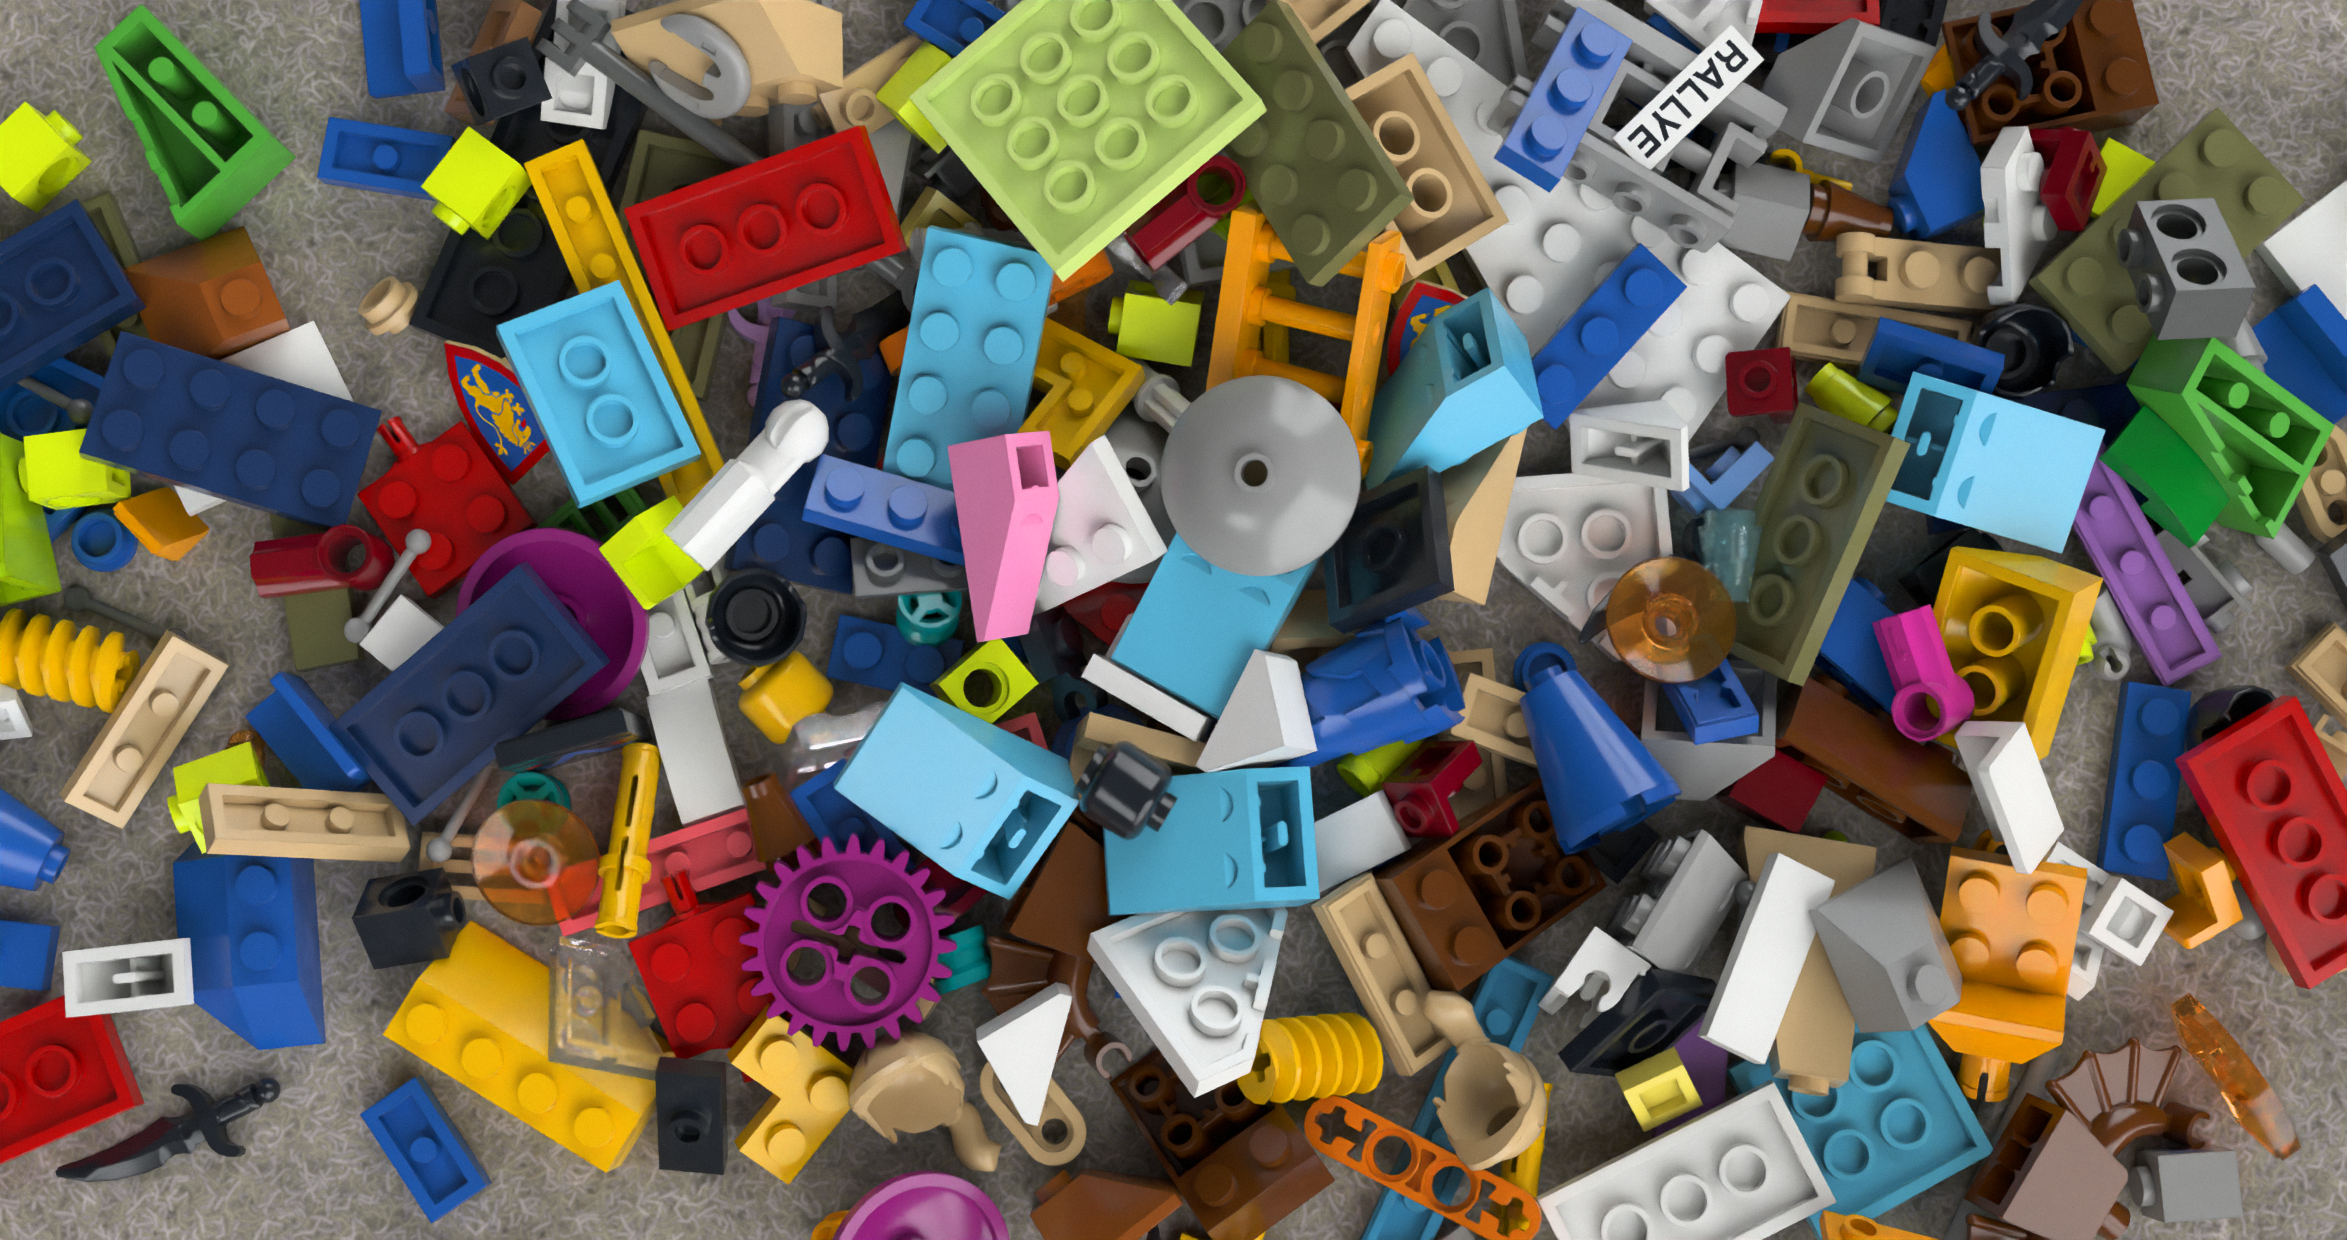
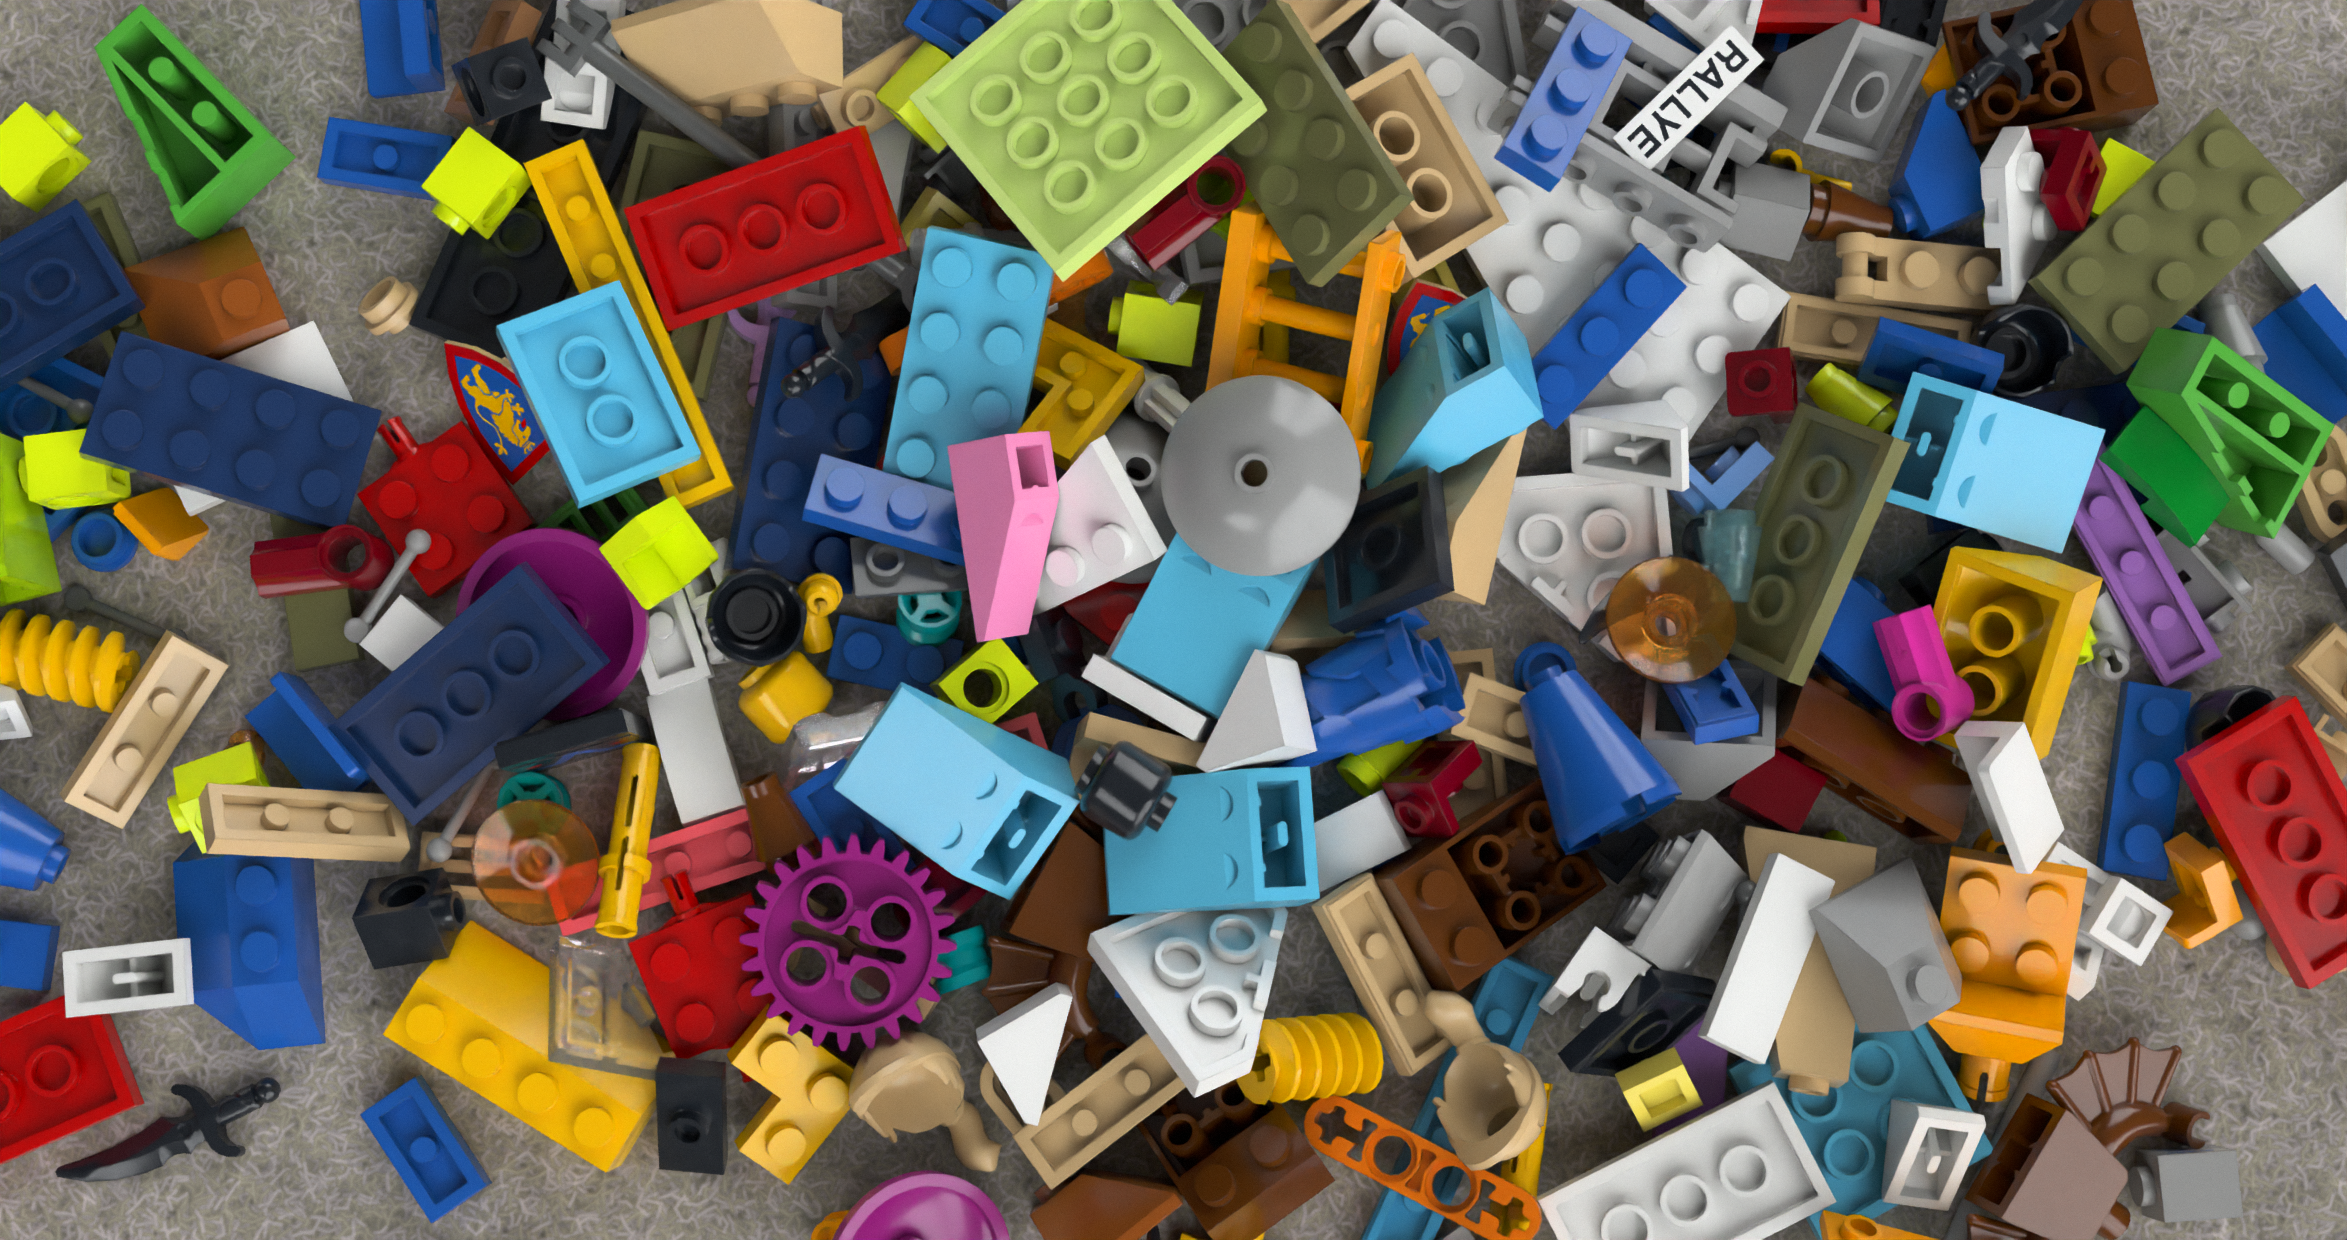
(726, 80): light grey head -> none
(747, 485): white piece -> none
(822, 596): none -> yellow arm
(1099, 1111): none -> tan plate
(1928, 1153): none -> white slope
(2185, 269): dark grey brick -> none
(2235, 1076): clear orange tile -> none

